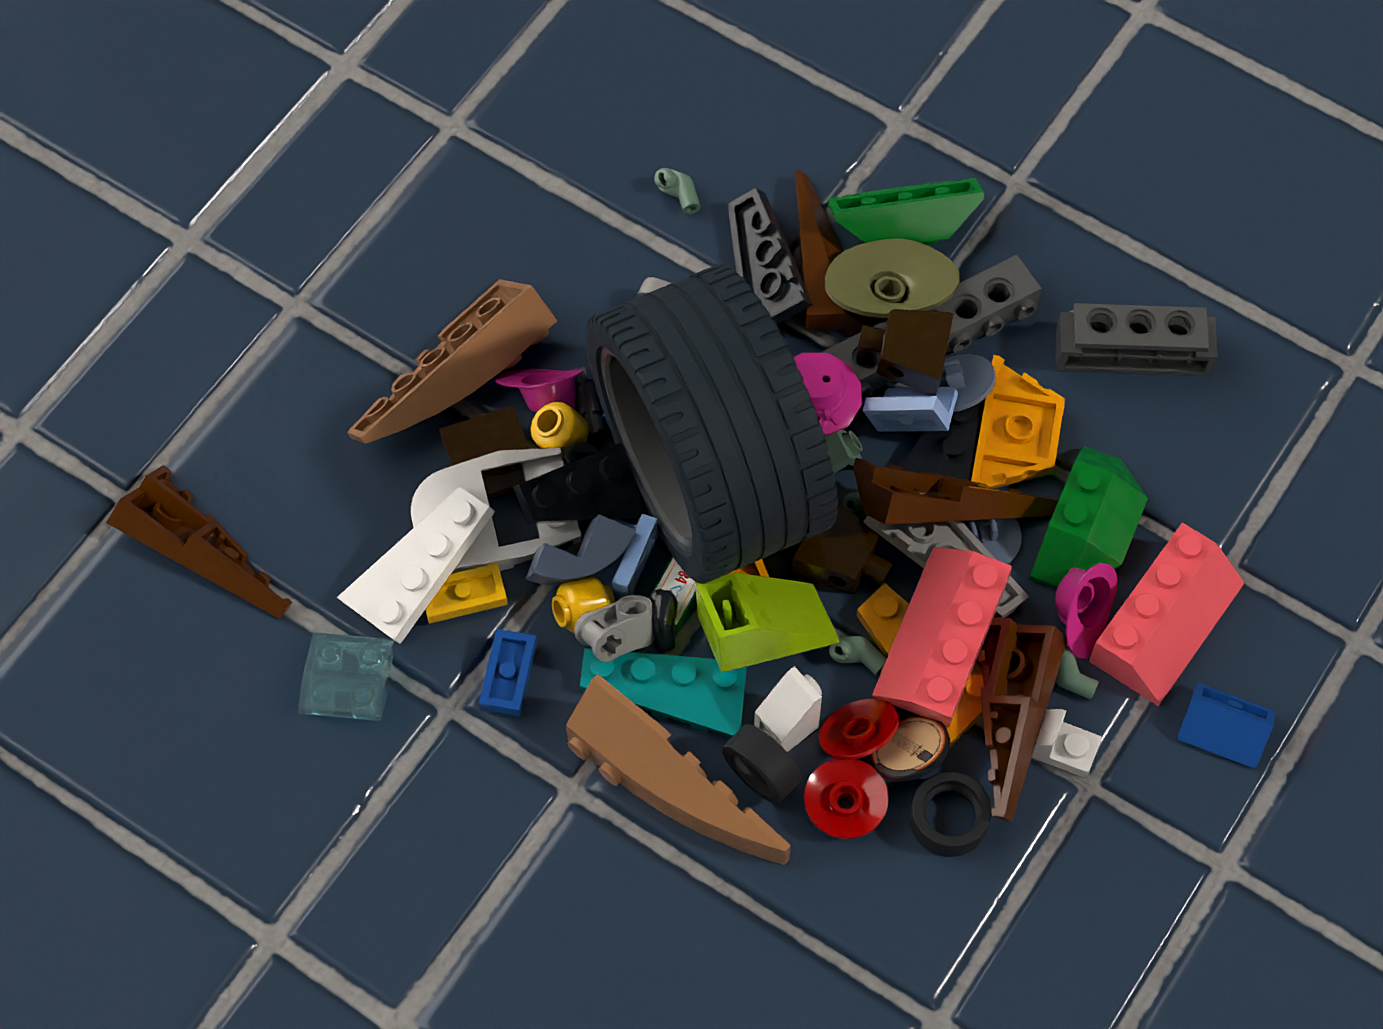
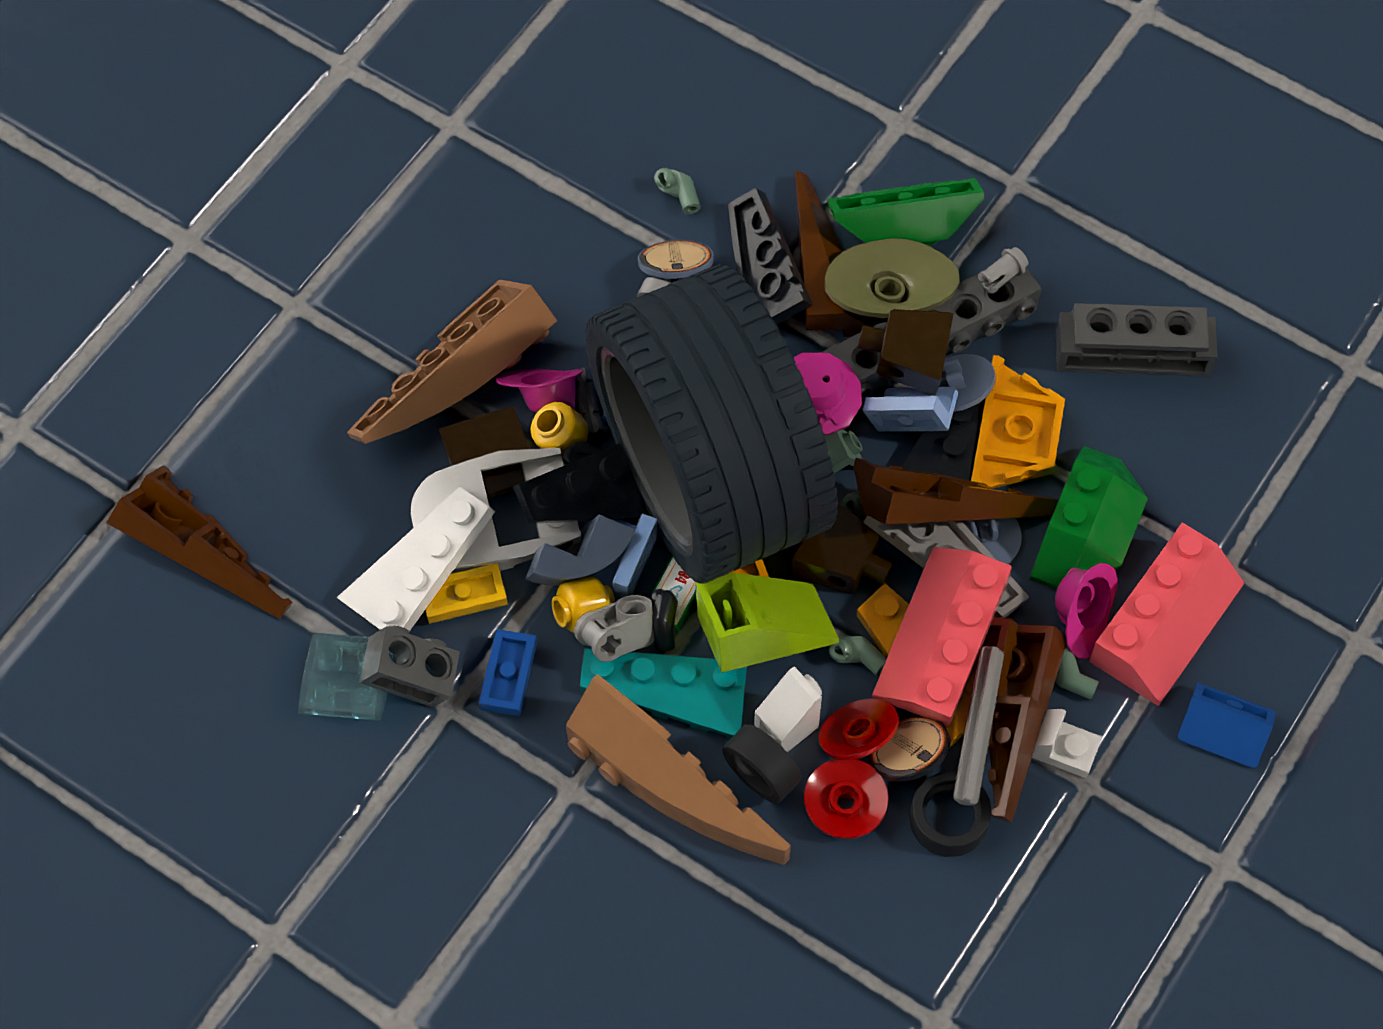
(409, 674): none -> dark grey brick
(675, 259): none -> piece
(978, 726): none -> light grey axle
(1010, 264): none -> light grey pin

